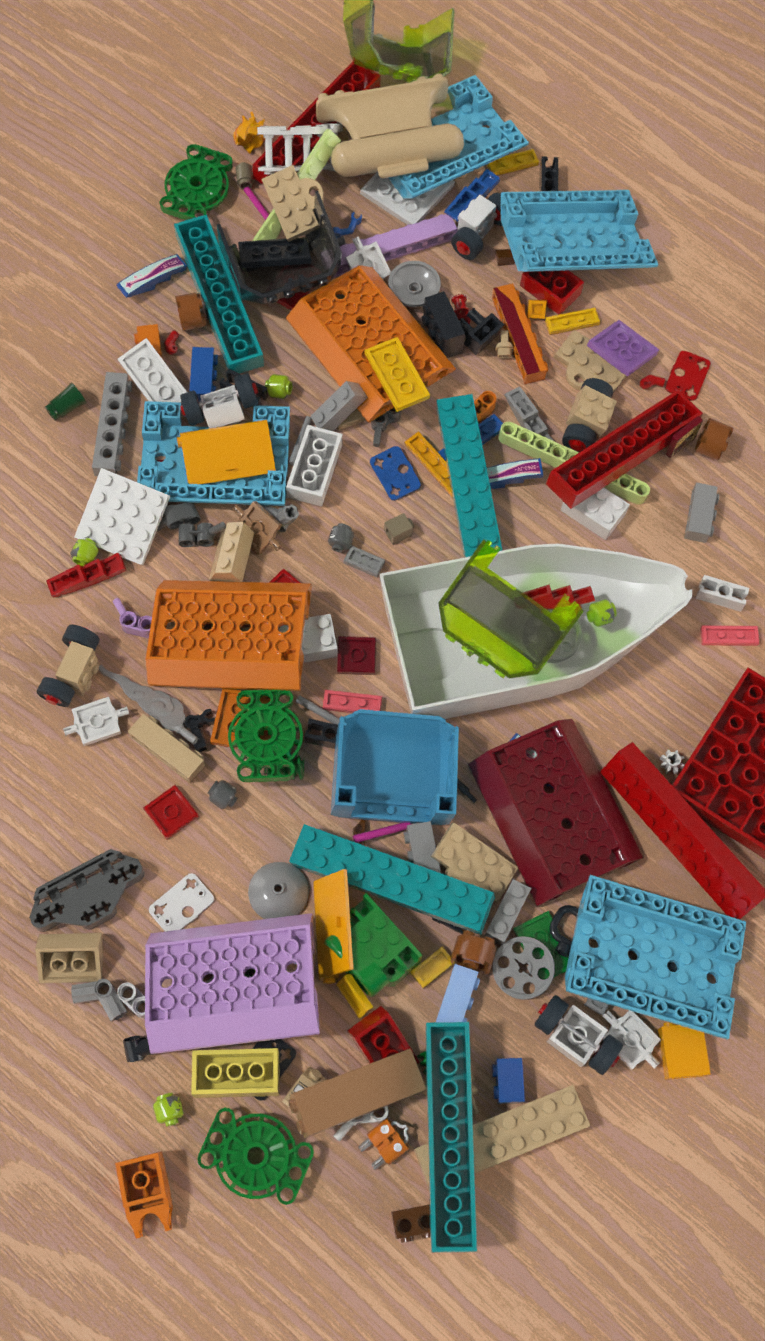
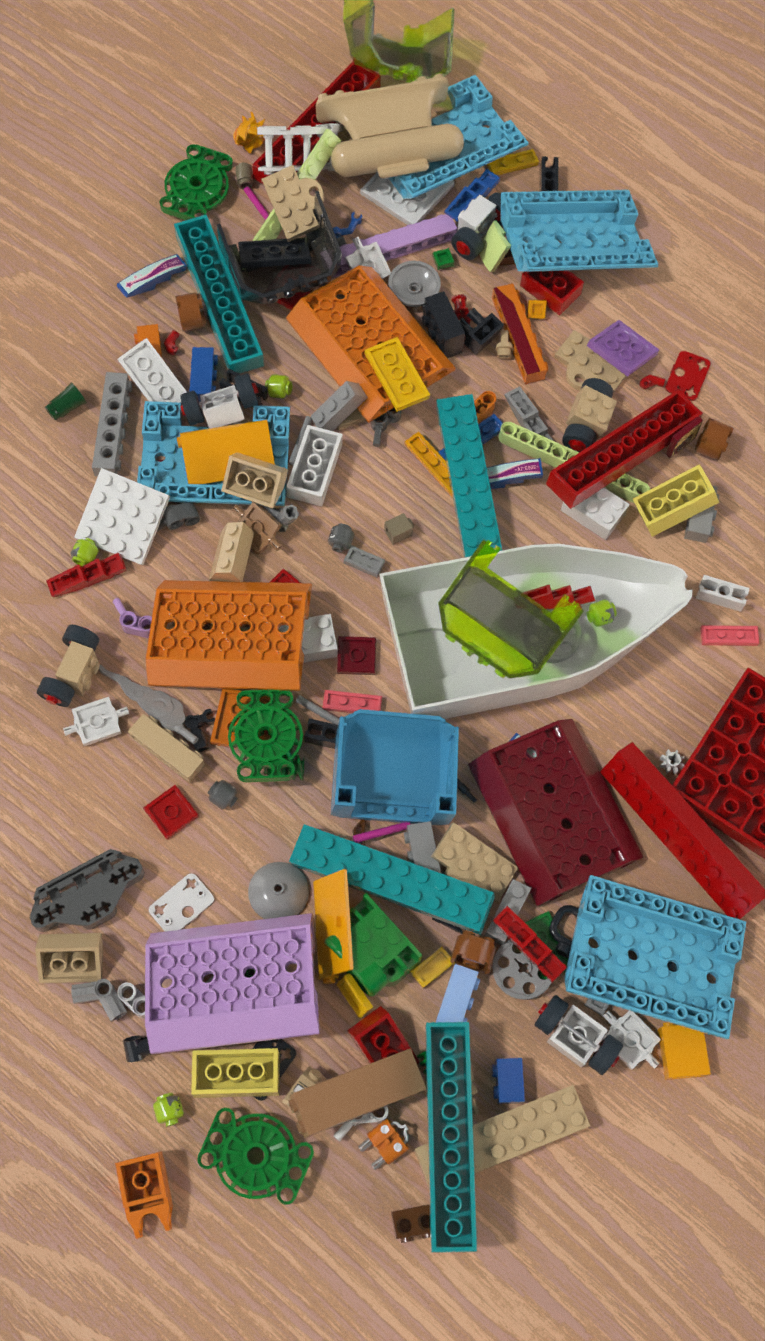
(201, 537): dark grey beam -> none
(254, 479): none -> tan slope
(391, 476): blue axle -> none
(443, 258): none -> green plate
(494, 247): none -> yellowish green slope
(529, 944): none -> red slope
(572, 321): yellow tile -> none
(676, 500): none -> light yellow brick

